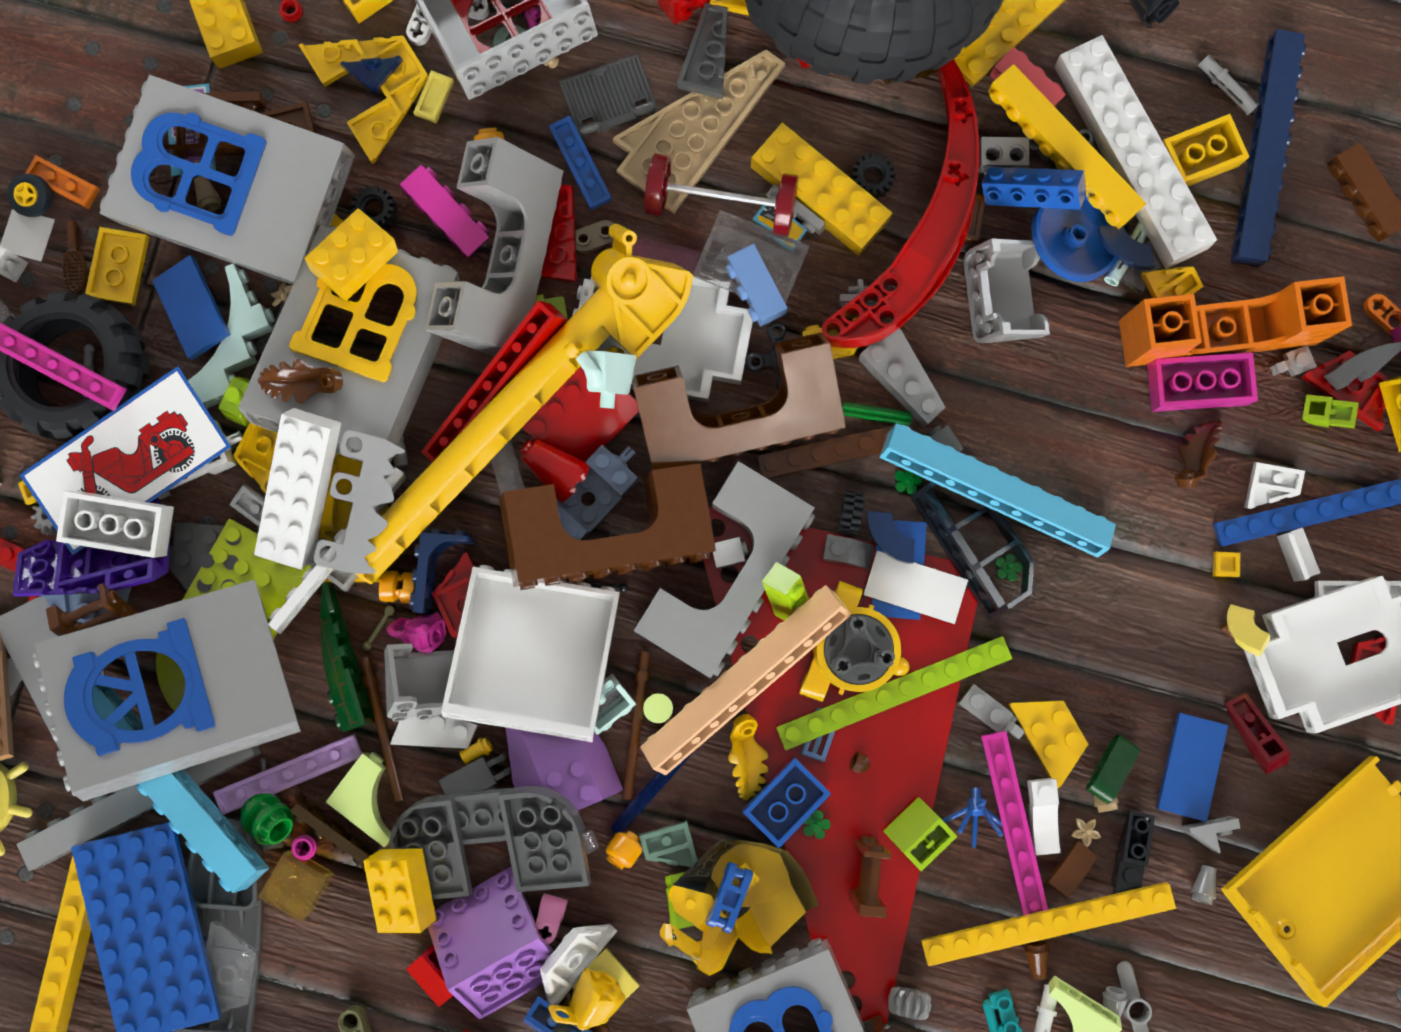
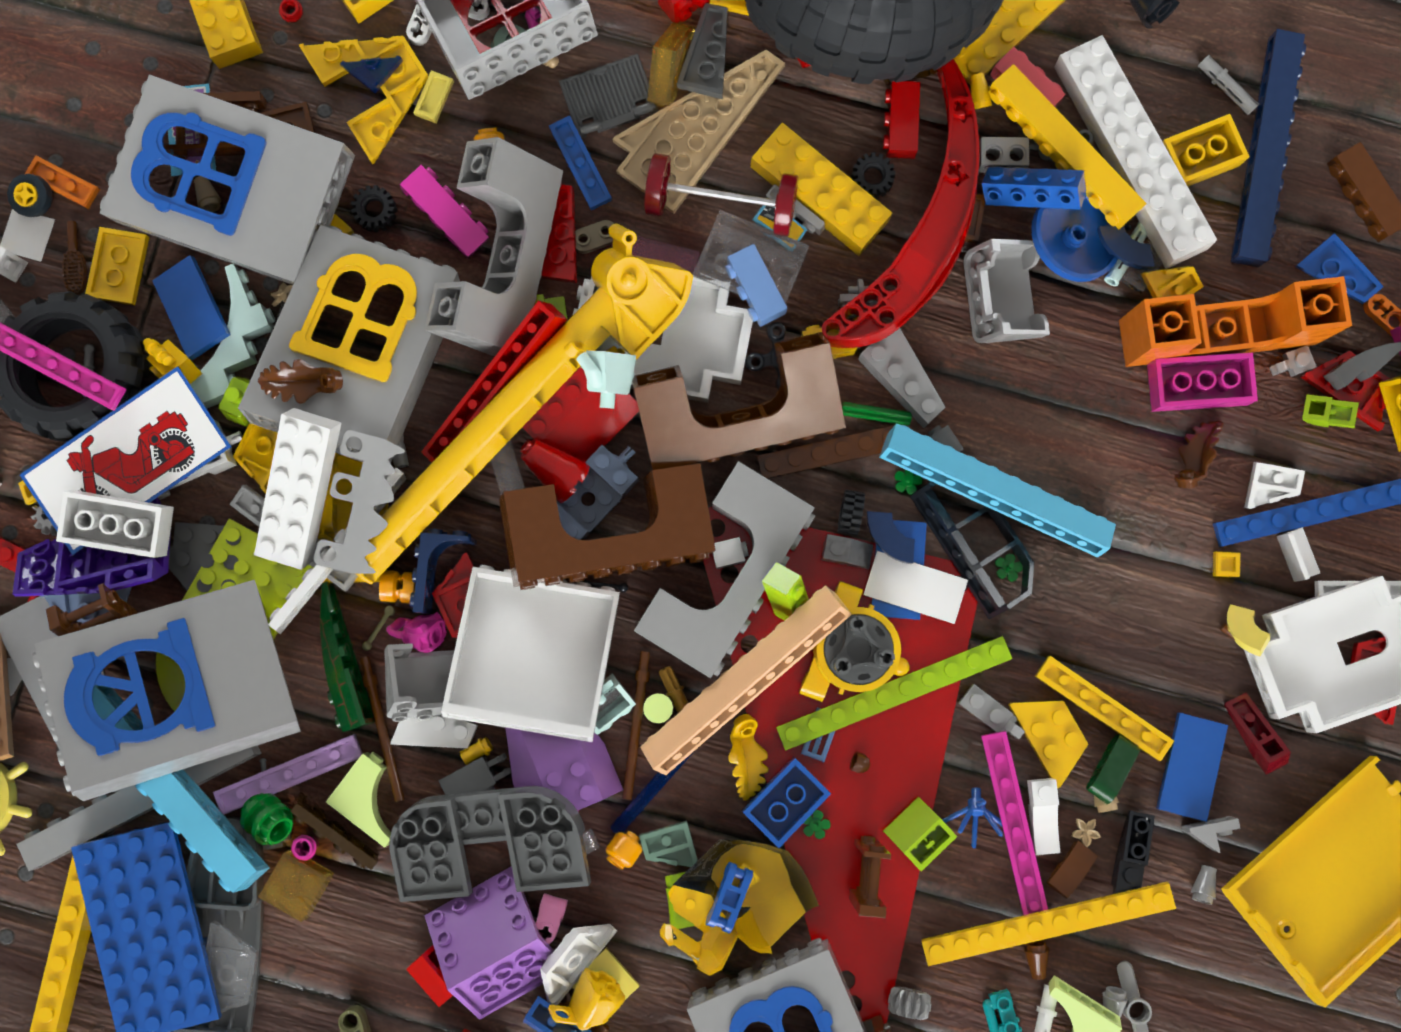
(167, 357): none -> yellow brick
(351, 254): yellow brick -> none
(400, 890): yellow brick -> none
(667, 63): none -> clear yellow arch
(673, 688): none -> pearl gold axle
(902, 119): none -> red brick
(979, 91): none -> yellow cone
(1104, 708): none -> yellow plate
(1337, 260): none -> blue wing

